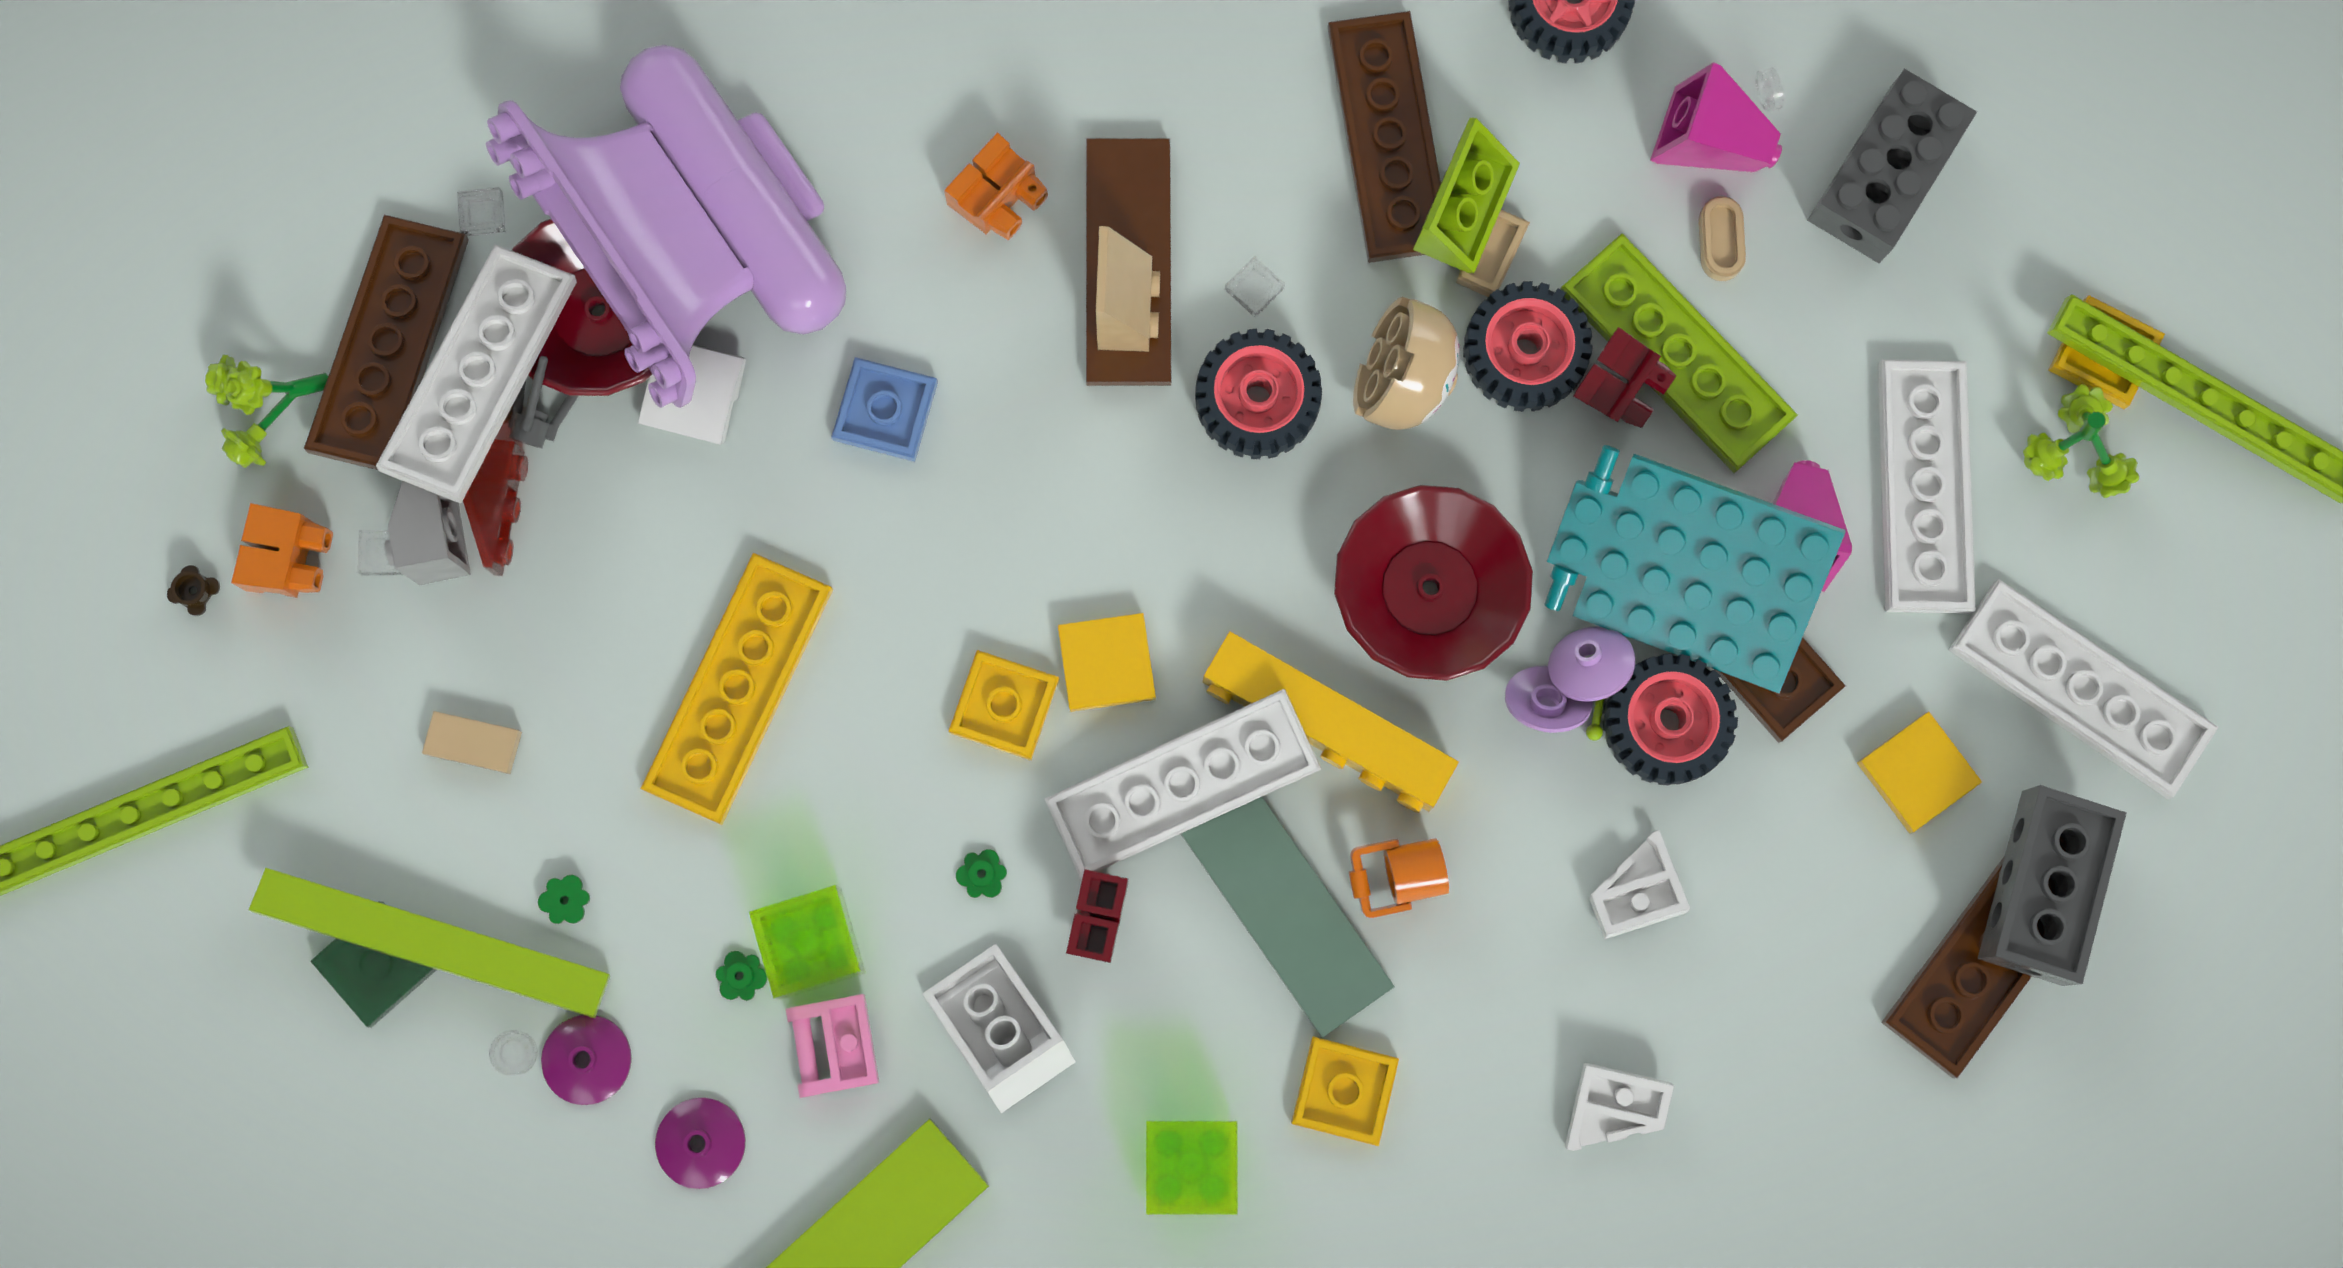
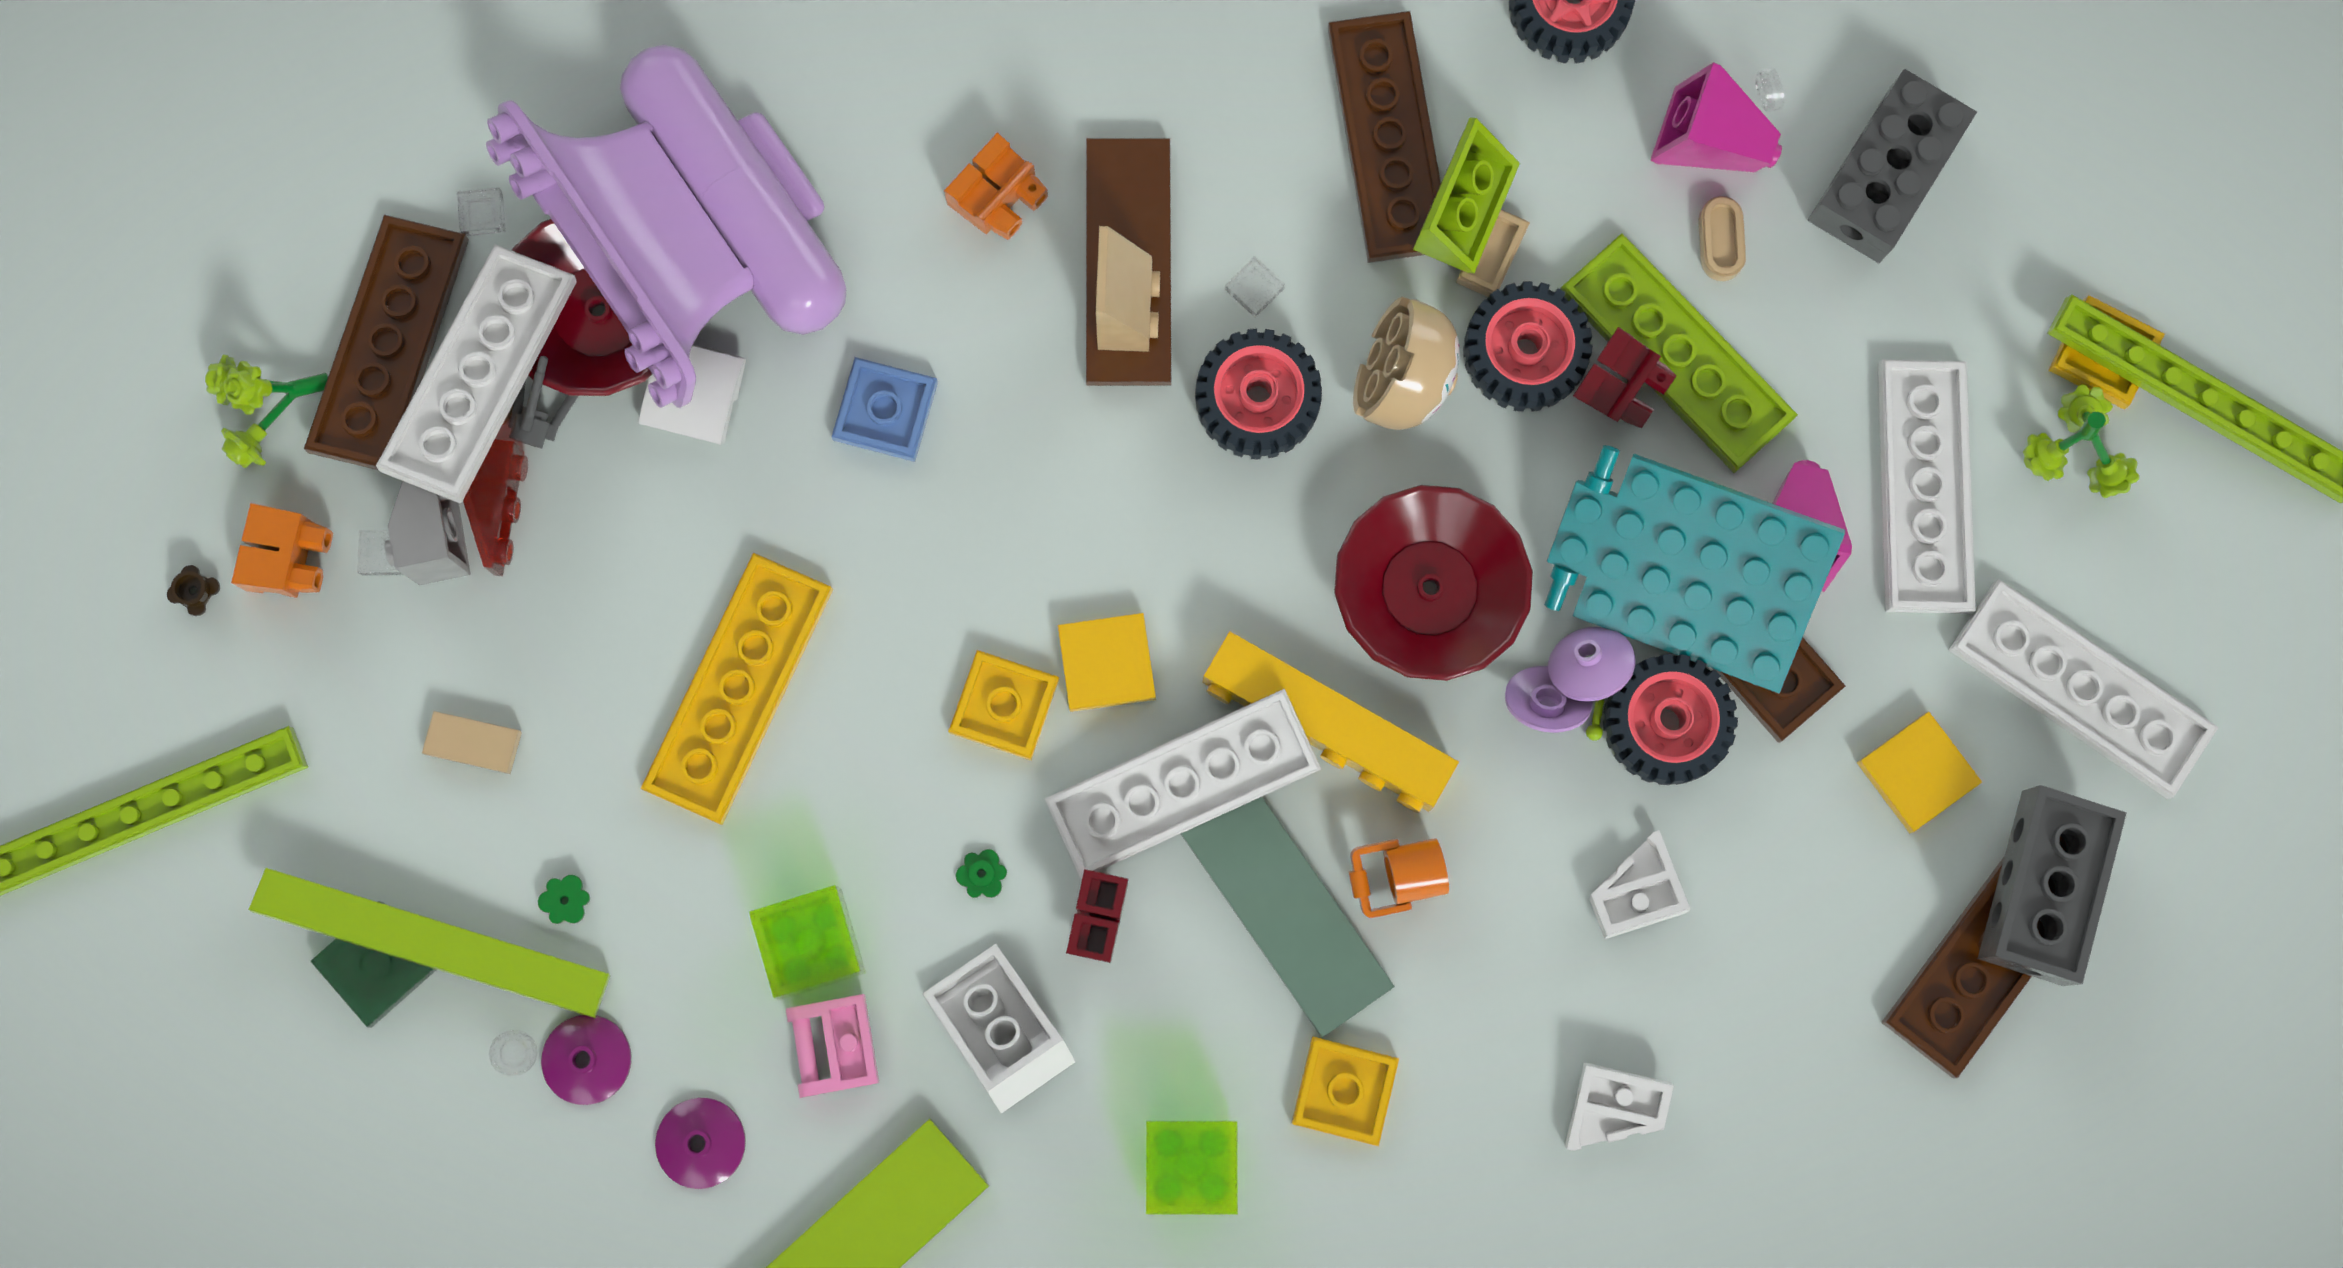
(753, 978): green plant -> none

